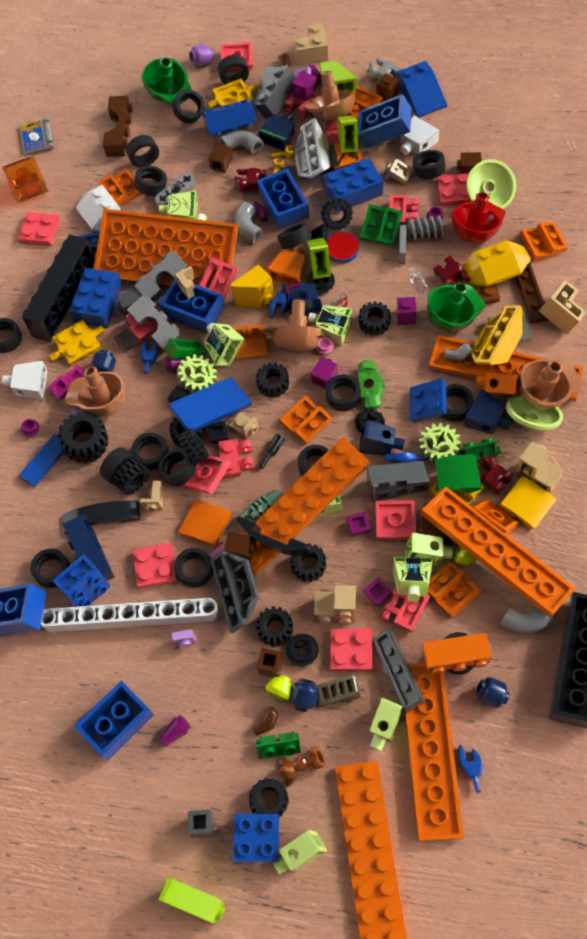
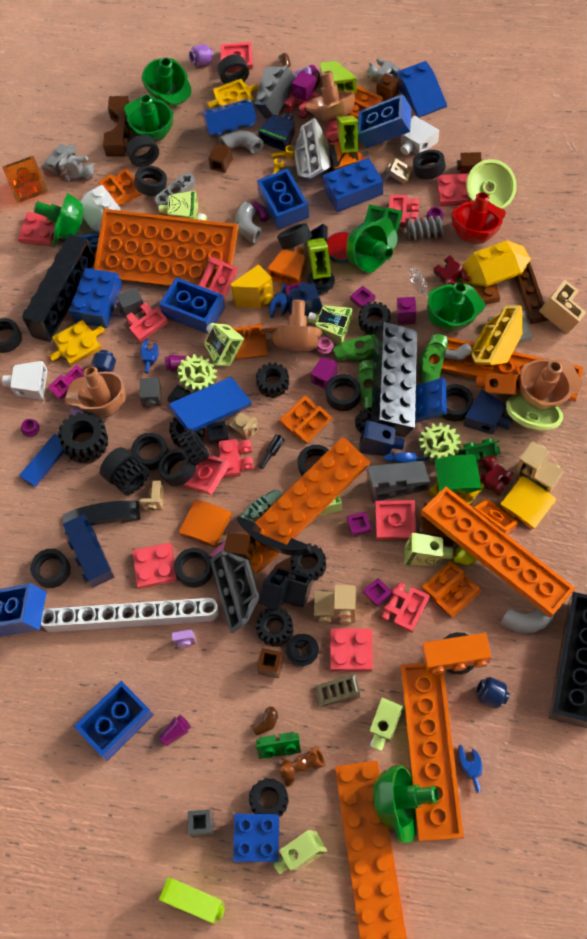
(36, 136): piece -> none
(51, 164): none -> light grey bracket
(67, 218): none -> green piece
(75, 168): none -> light grey animal
(82, 582): blue bracket -> none
(126, 340): clear smoke plate -> none
(144, 311): light grey arch -> none
(149, 117): none -> green piece
(150, 284): light grey arch -> none
(150, 392): none -> dark grey brick
(180, 114): black tyre -> none
(181, 348): green slope -> none
(184, 281): tan bracket -> none
(253, 174): dark red animal -> none
(279, 687): neon yellow cone -> none
(285, 586): none -> black brick
(304, 695): dark blue head -> none
(312, 48): tan brick -> none
(340, 300): clear tile -> none
(347, 213): black tyre -> none
(347, 350): none -> bright green piece
(362, 296): none -> magenta plate
(371, 244): none -> green piece
(394, 378): none -> brick
(397, 798): none -> green piece
(398, 670): dark grey tile -> none
(402, 244): light grey tile -> none
(412, 576): yellowish green torso -> none
(438, 347): none -> bright green piece
(543, 241): orange slope -> none

